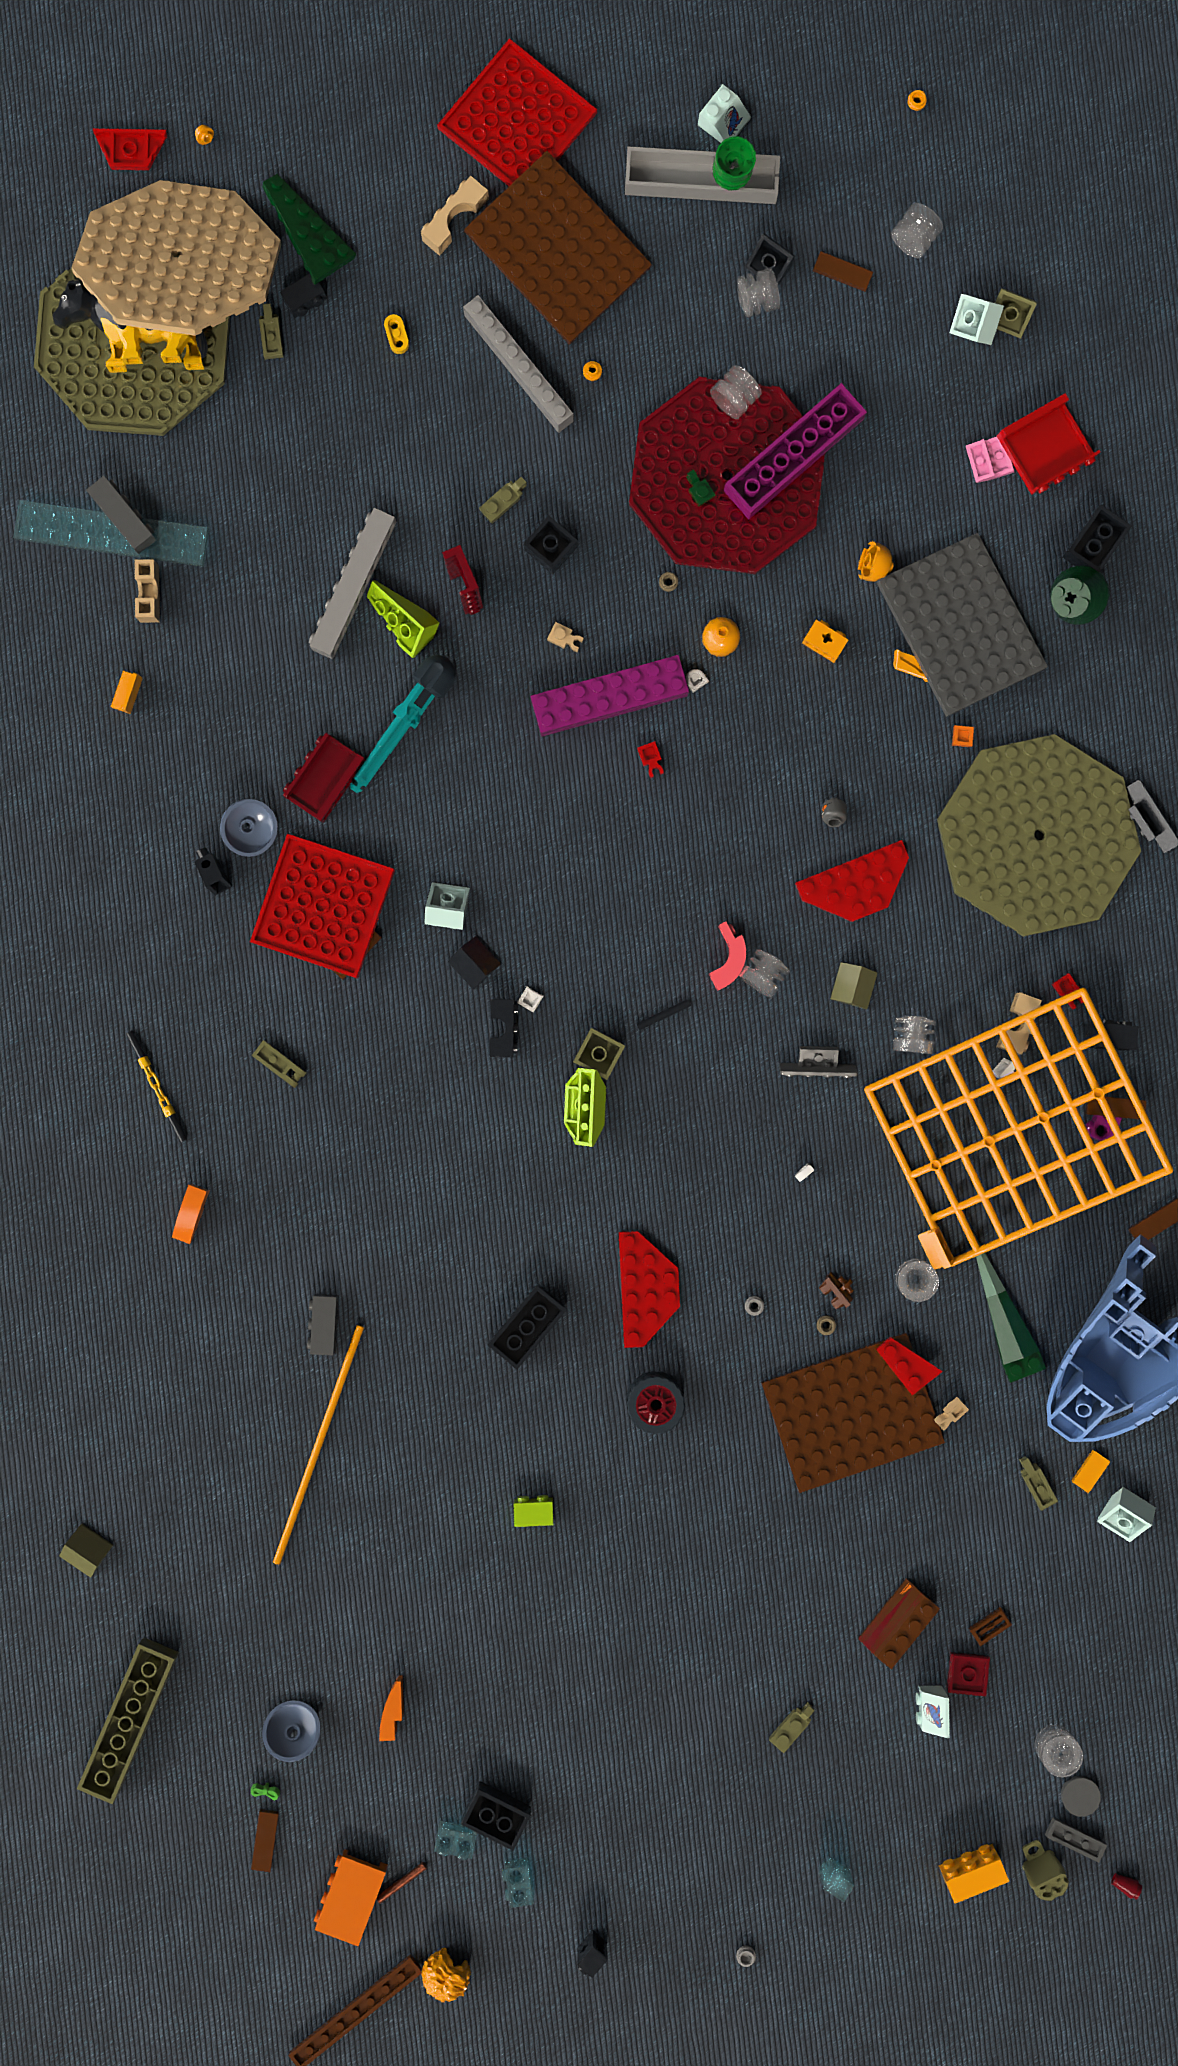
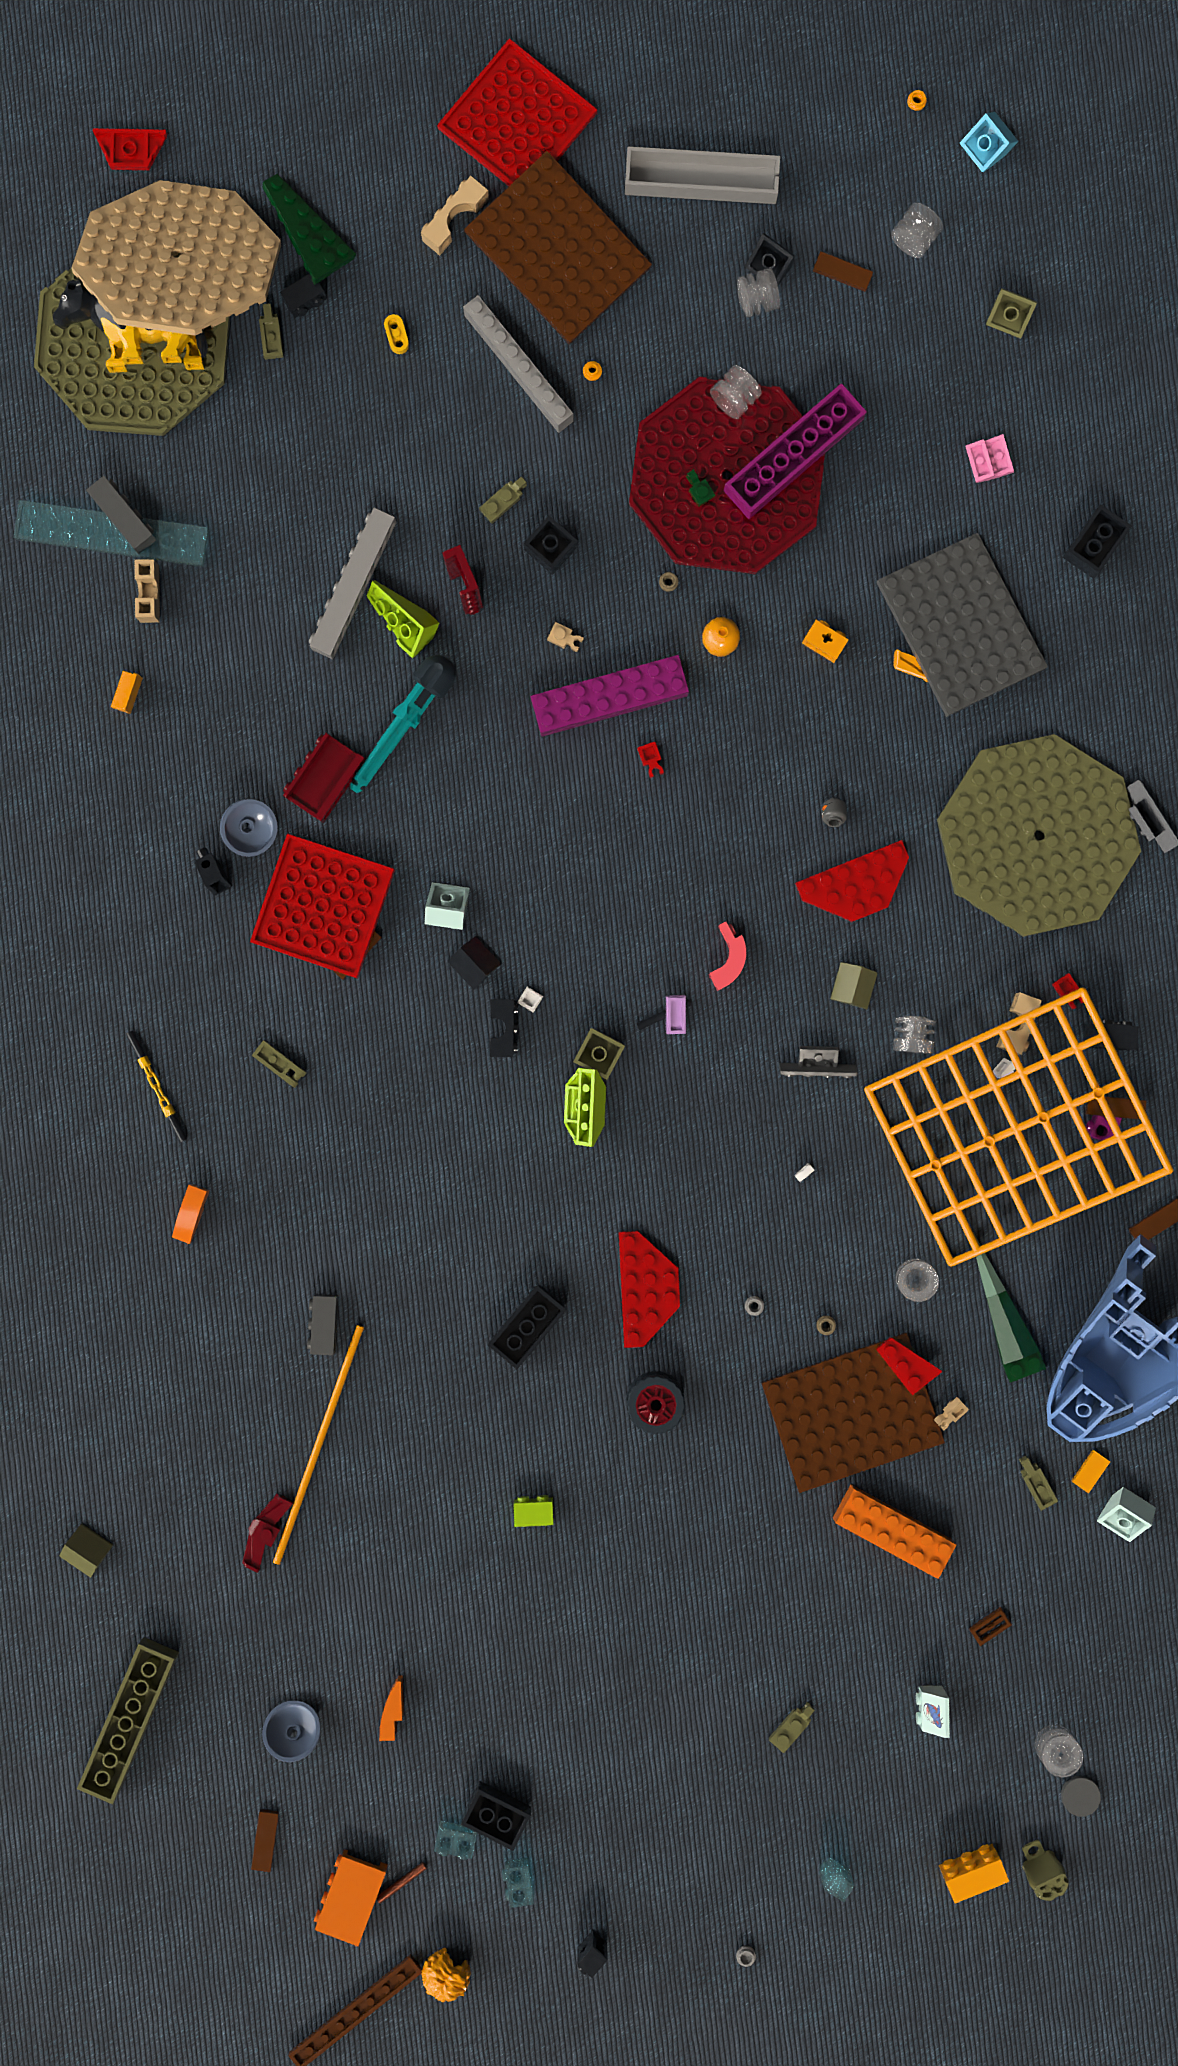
(204, 134): light orange plate -> none
(264, 1531): none -> dark red plate
(272, 1792): bright green piece -> none
(676, 1014): none -> lavender tile
(696, 679): white tile -> none
(723, 115): light aqua slope -> none
(737, 153): green wheel -> none
(764, 973): clear wheel -> none
(840, 1288): reddish brown hips -> none
(875, 562): light orange cylinder -> none
(894, 1531): none -> orange brick
(899, 1623): reddish brown slope -> none
(936, 1248): light orange panel -> none
(962, 736): orange plate -> none
(968, 1674): dark red plate -> none
(976, 319): light aqua slope -> none
(988, 141): none -> medium azure slope
(1046, 446): red panel -> none
(1076, 1839): dark grey plate -> none
(1091, 593): dark green cone -> none
(1127, 1885): dark red cone -> none

